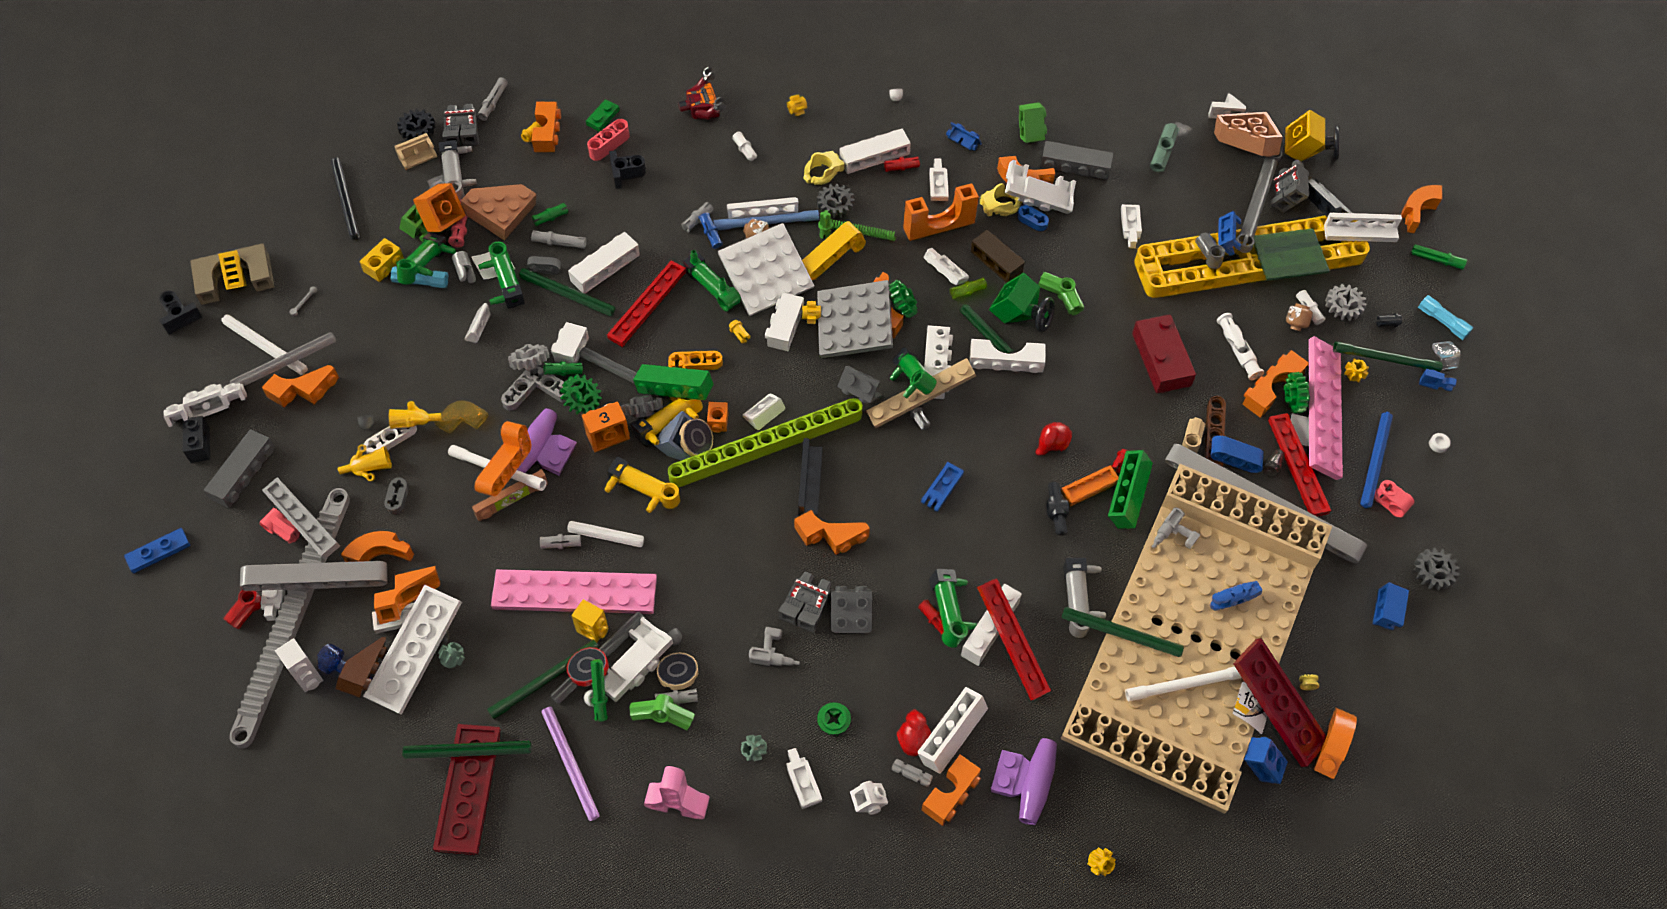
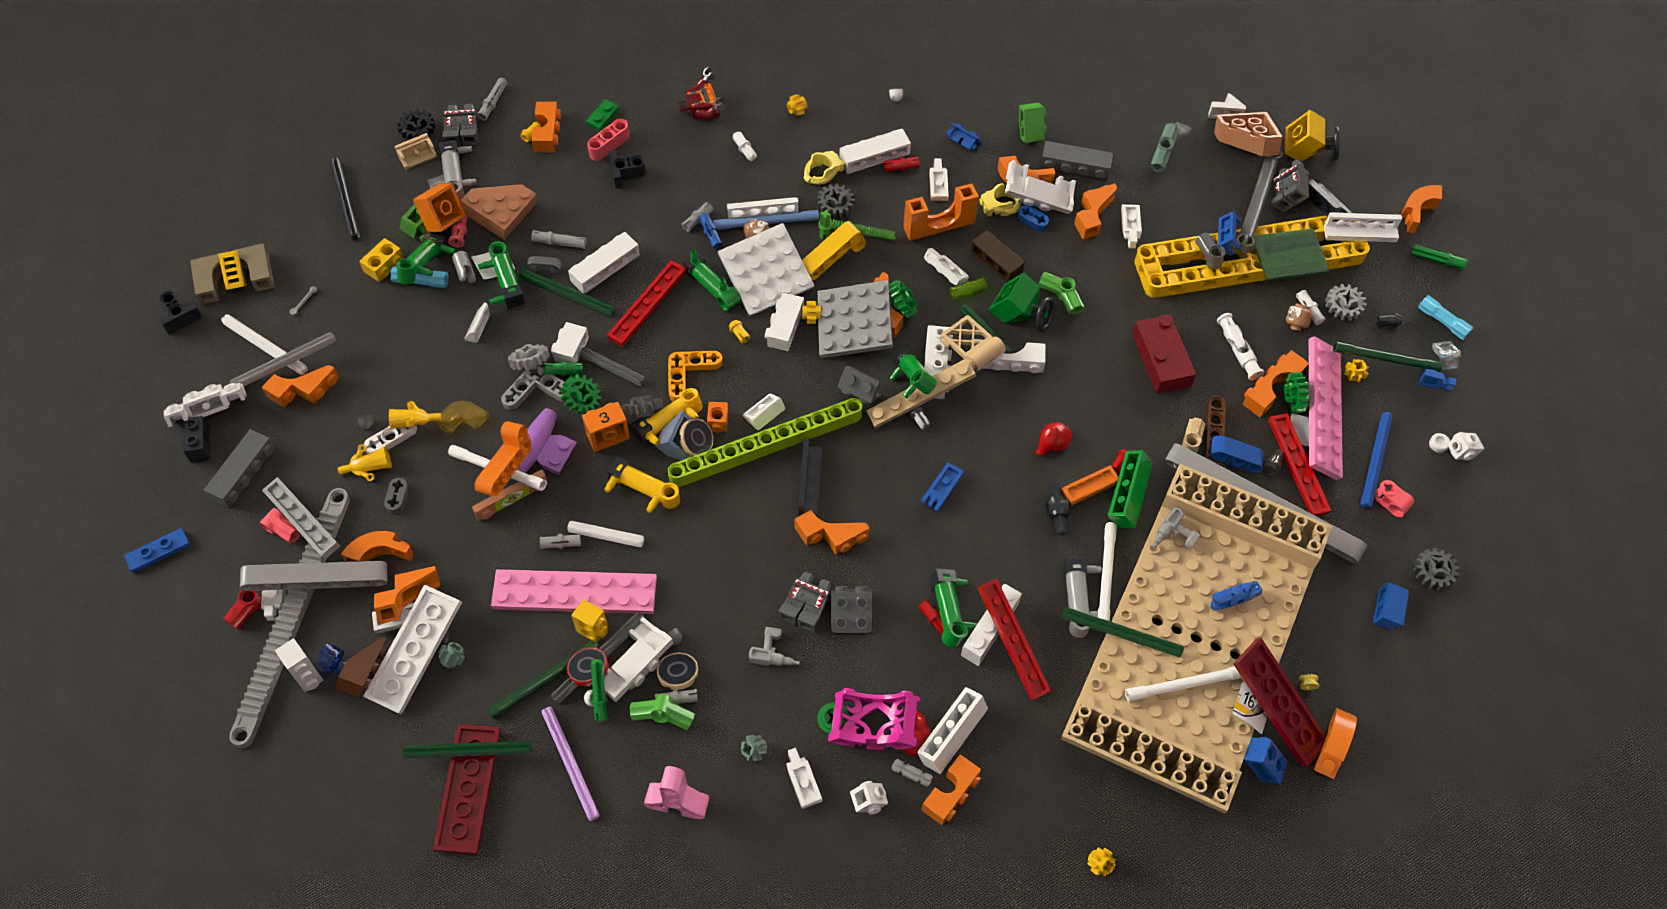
(550, 214): green pin -> none
(673, 382): green brick -> none
(898, 738): none -> dark pink fence
(982, 352): none -> tan piece
(1027, 778): medium lavender plate -> none
(1094, 204): none -> orange arch
(1109, 538): none -> white piece
(1465, 446): none -> white brick

